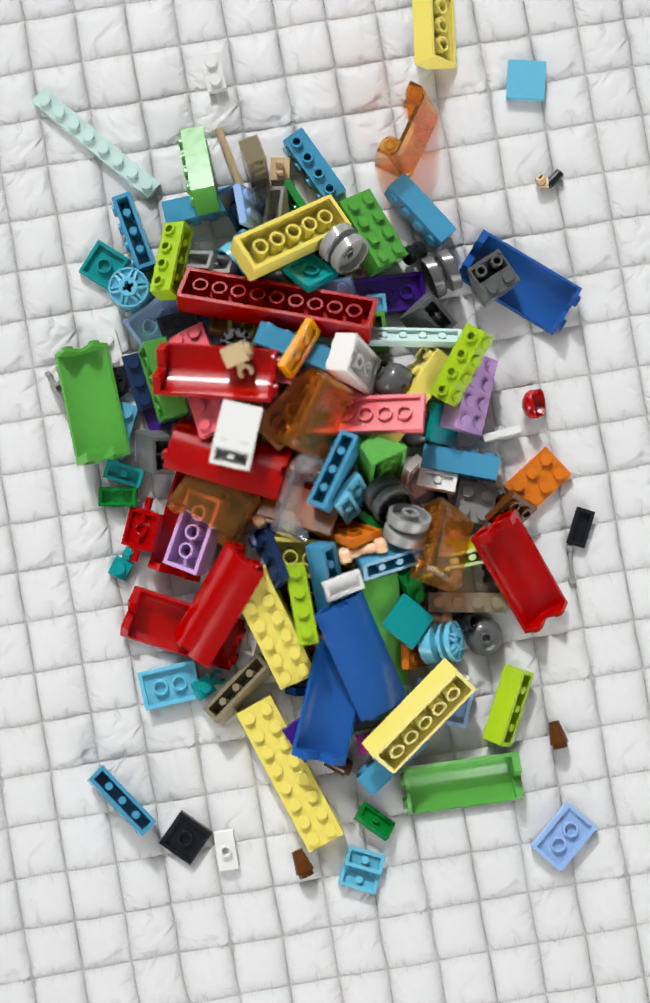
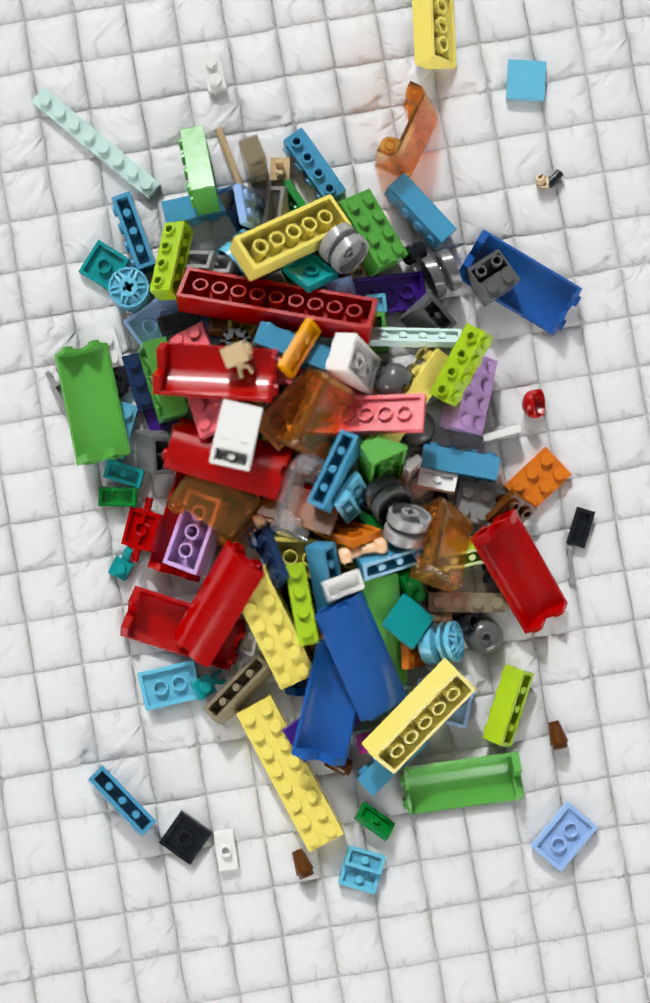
(436, 433): teal tile -> none

